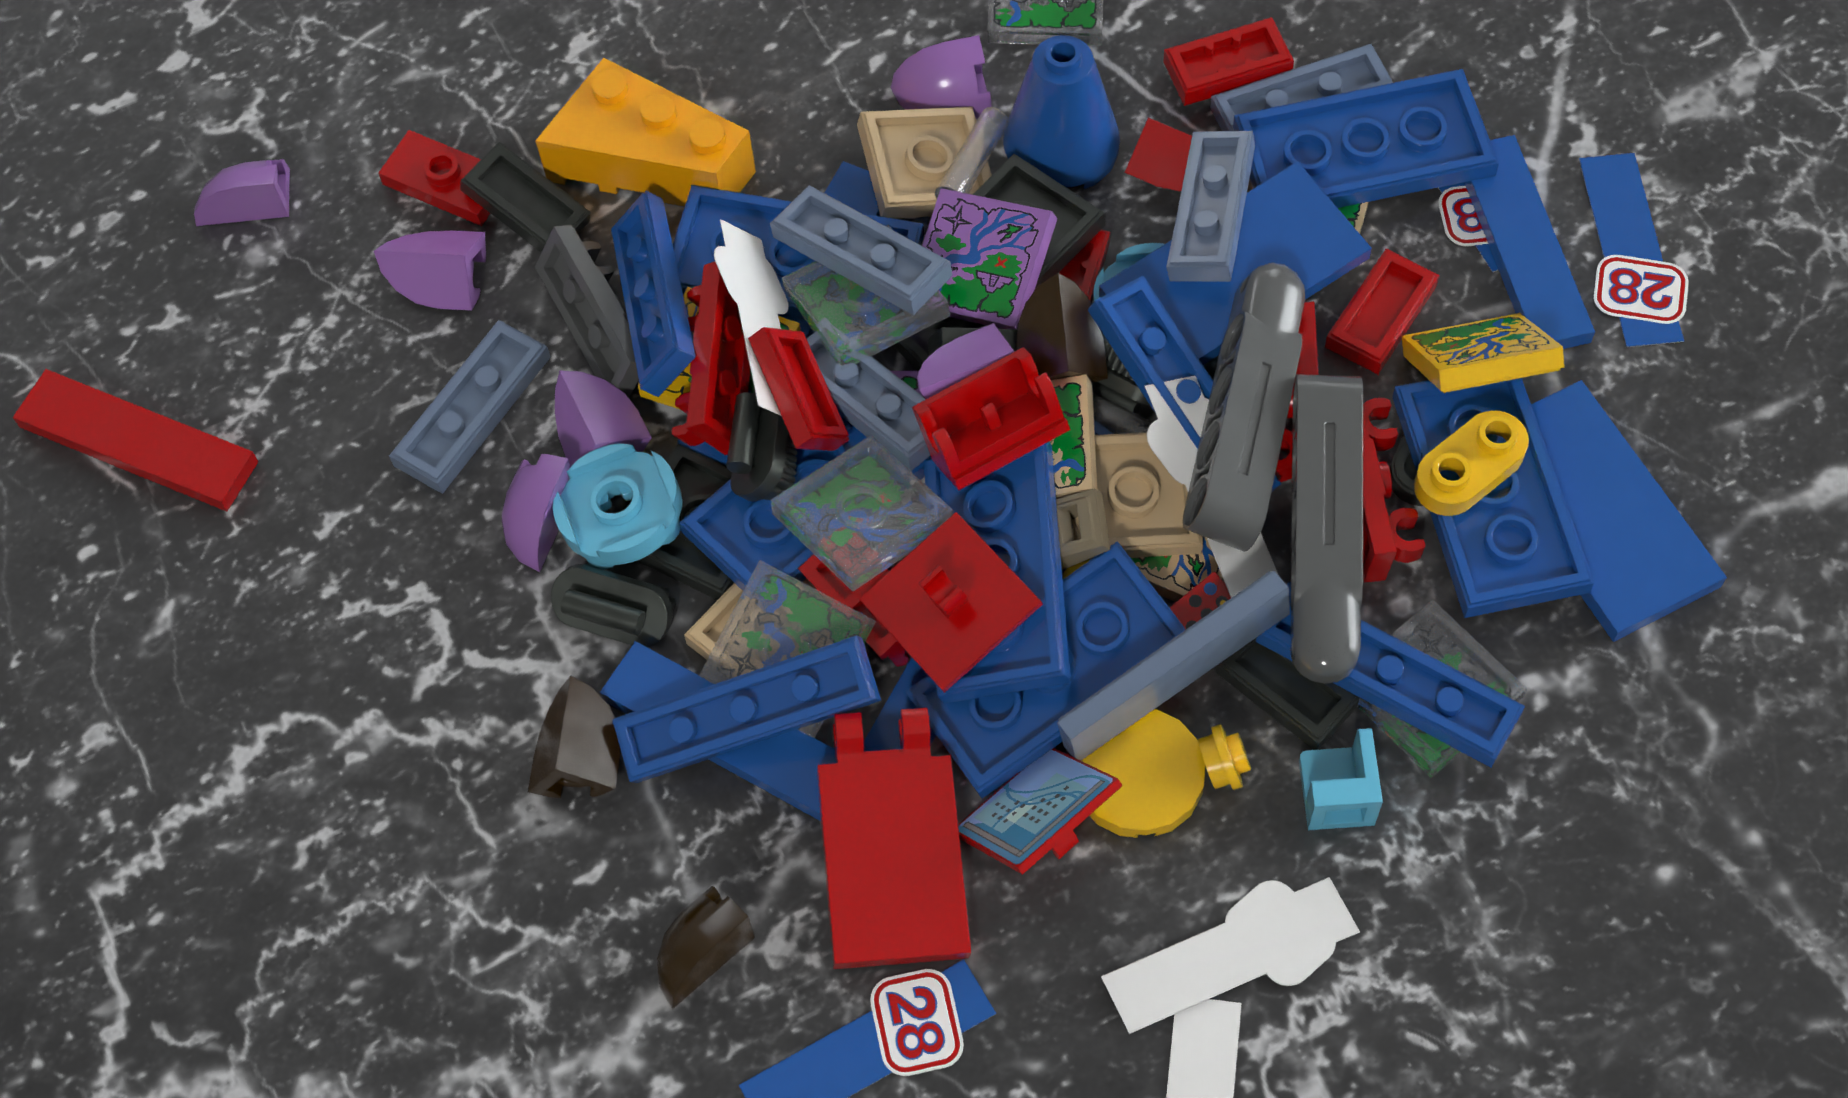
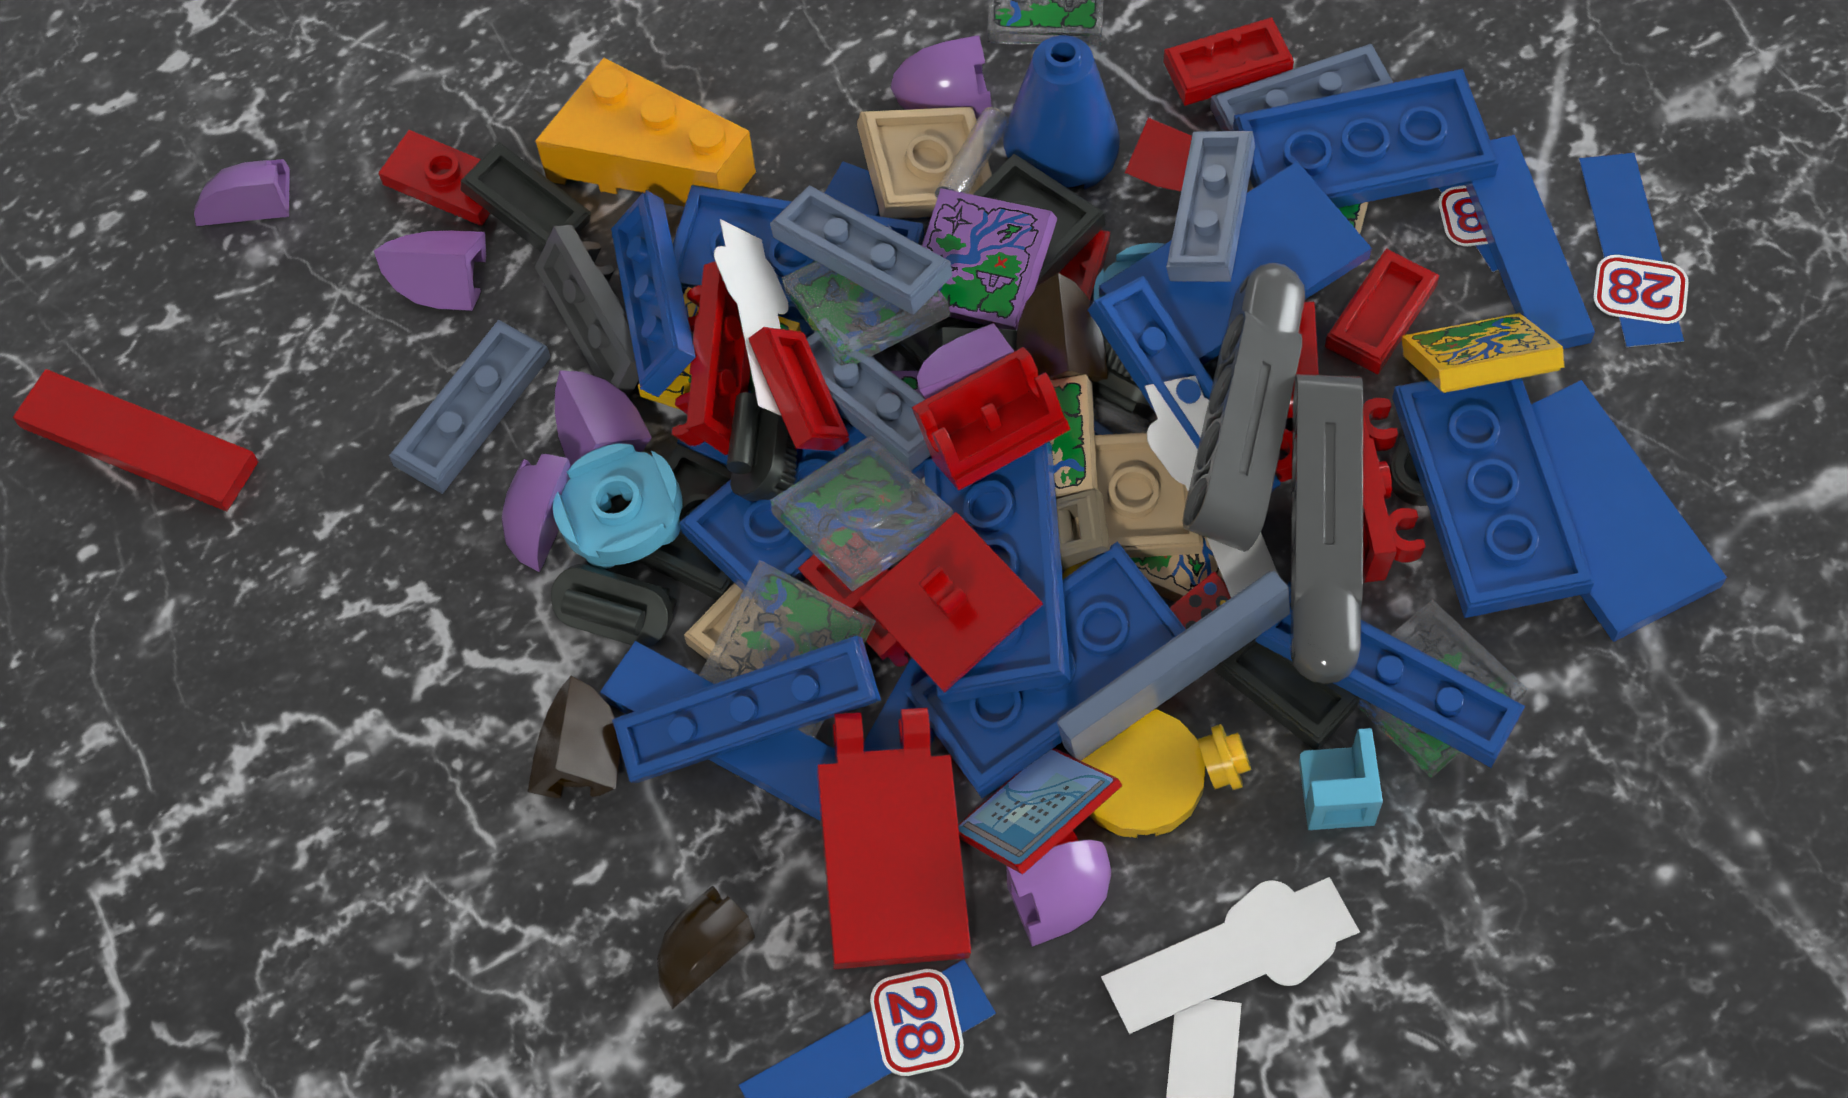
(1061, 889): none -> medium lavender brick
(1475, 459): yellow plate -> none

